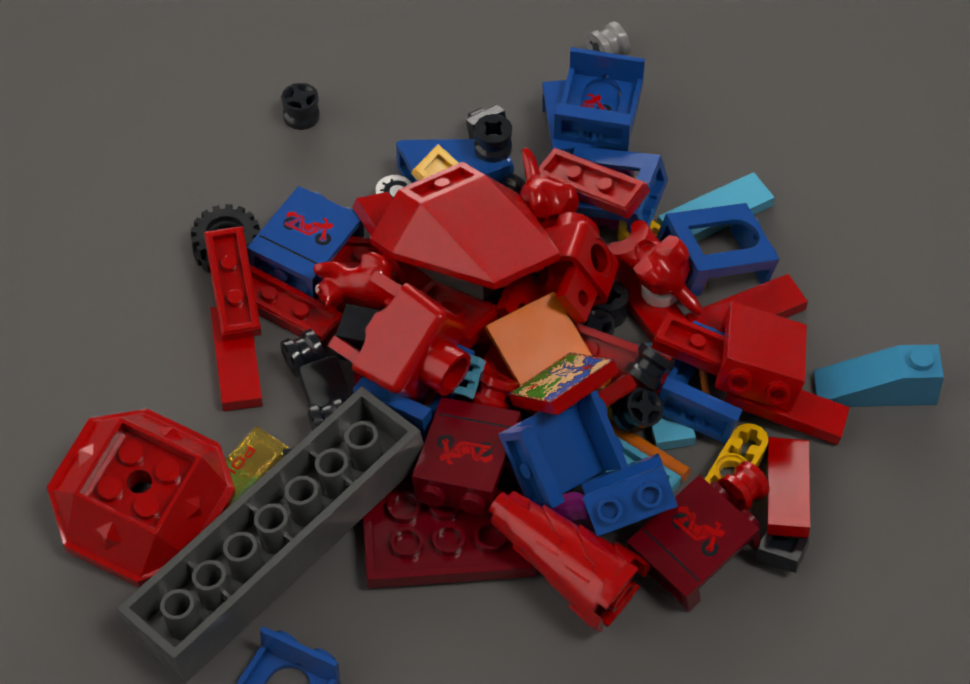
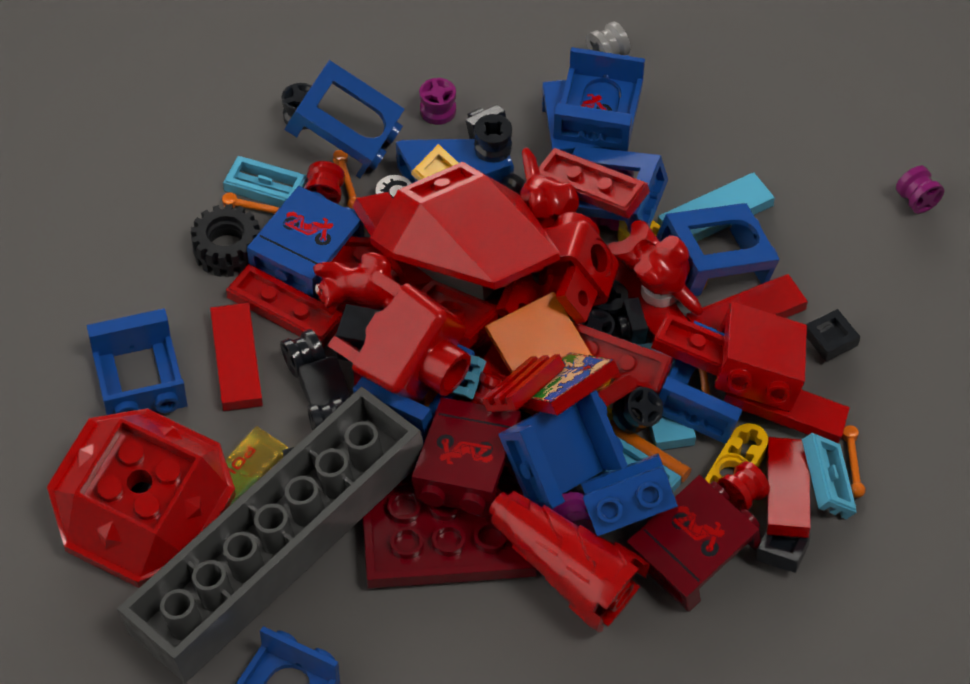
(133, 335): none -> blue panel
(231, 198): none -> orange hinge
(232, 283): red tile -> none
(262, 187): none -> medium azure tile
(326, 179): none -> red wheel
(341, 158): none -> orange hinge
(363, 149): none -> blue panel
(437, 101): none -> magenta wheel
(523, 383): none -> red tile
(632, 322): none -> black plate
(649, 367): black wheel -> none
(829, 475): none -> medium azure tile
(832, 335): none -> black plate
(850, 435): none -> orange hinge
(884, 378): dark azure slope -> none
(919, 189): none -> magenta wheel

